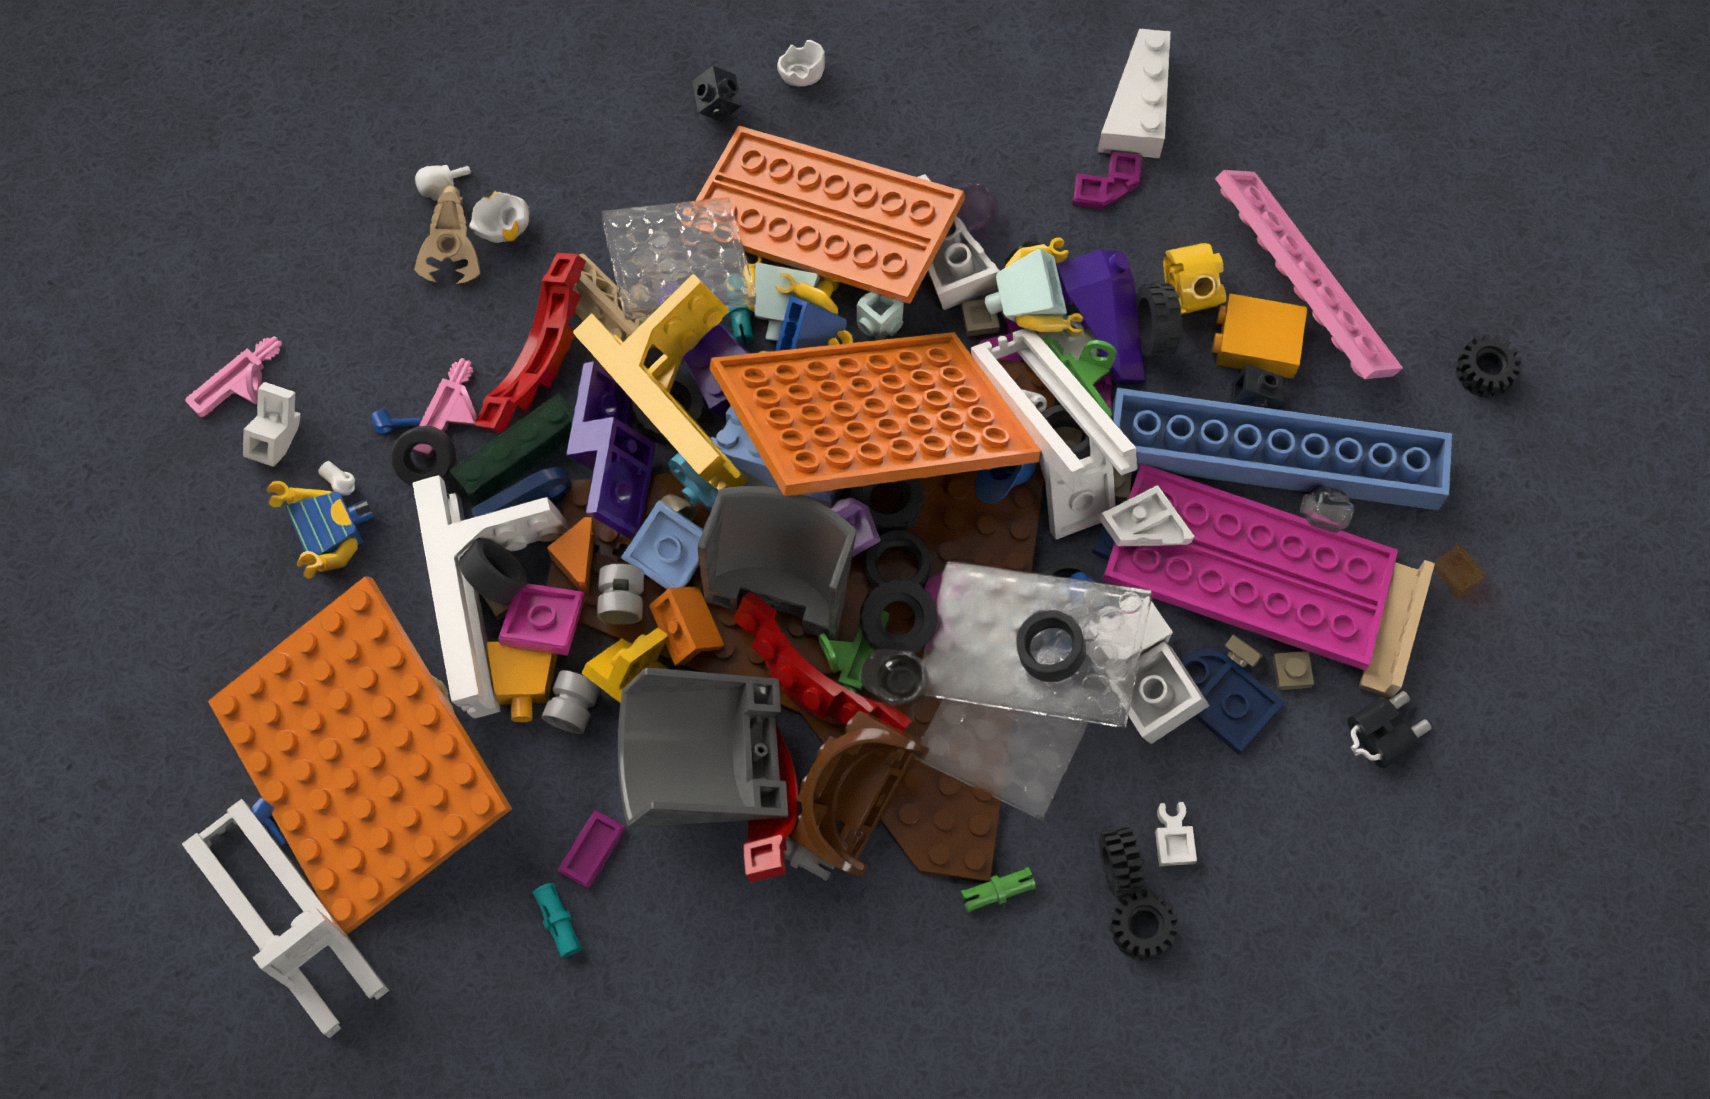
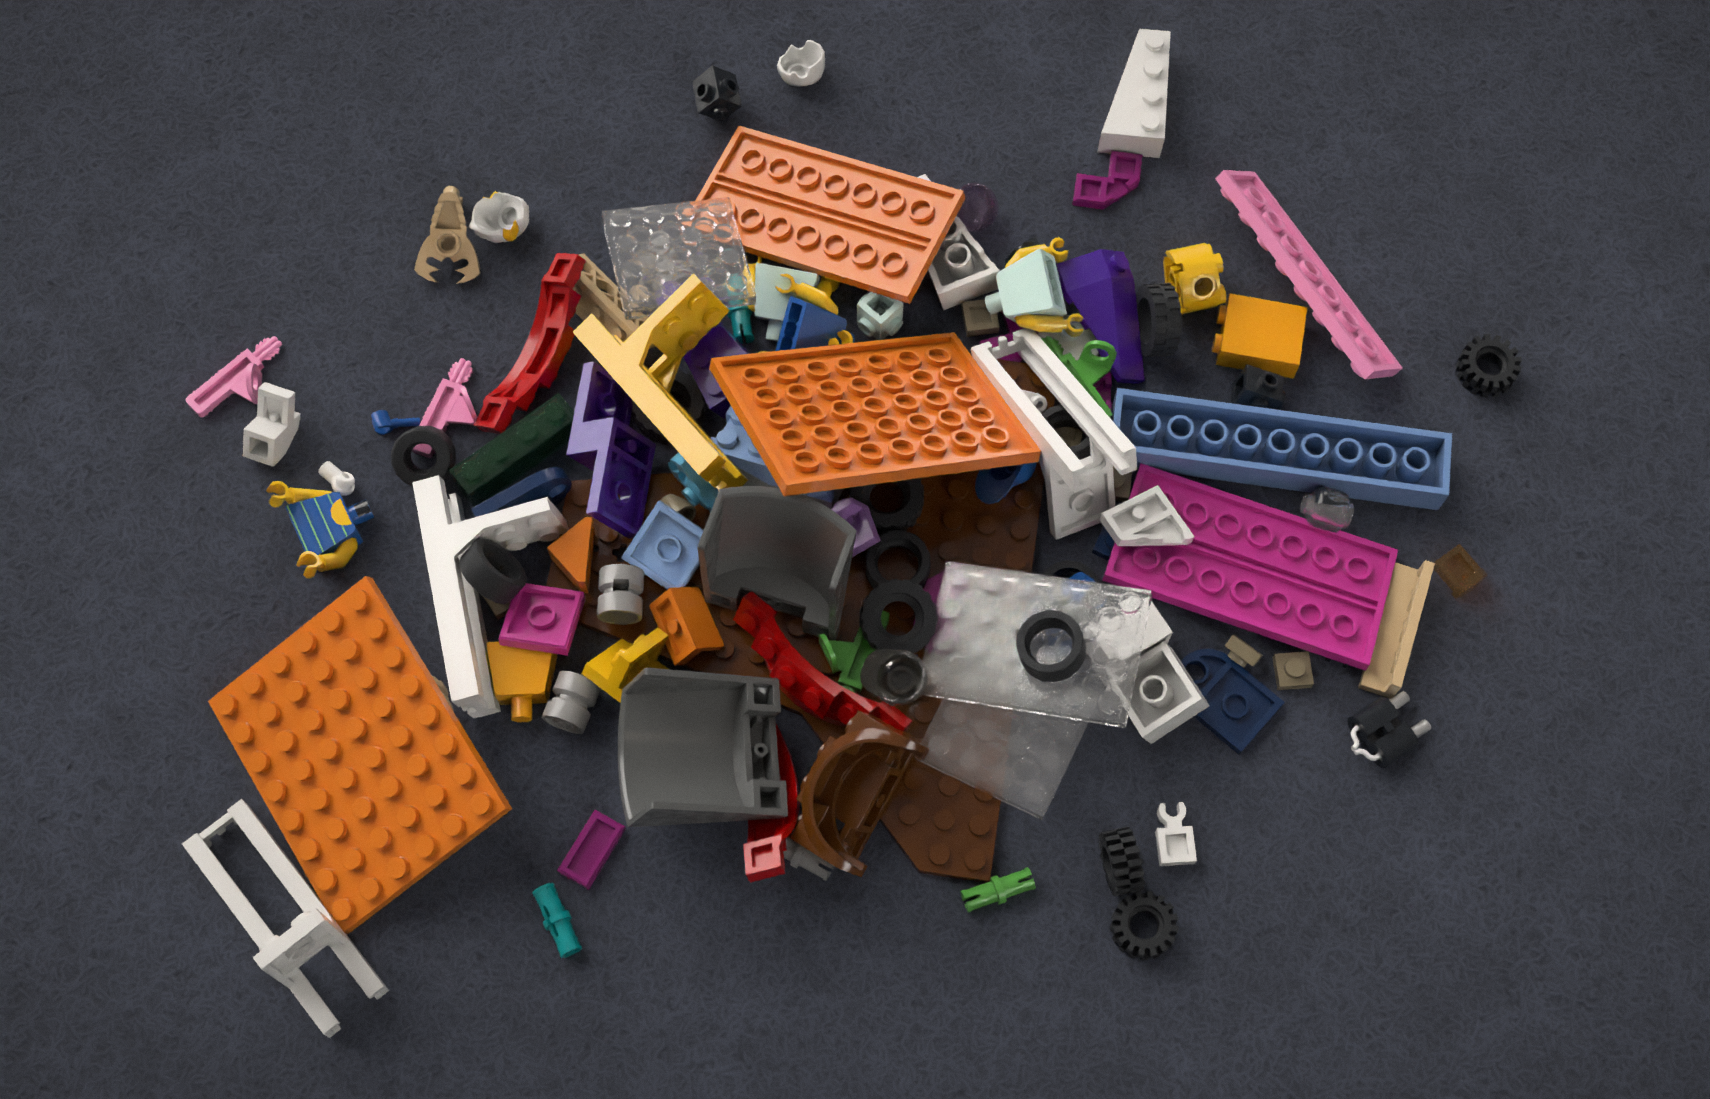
(262, 811): blue hand -> none
(434, 179): white piece -> none

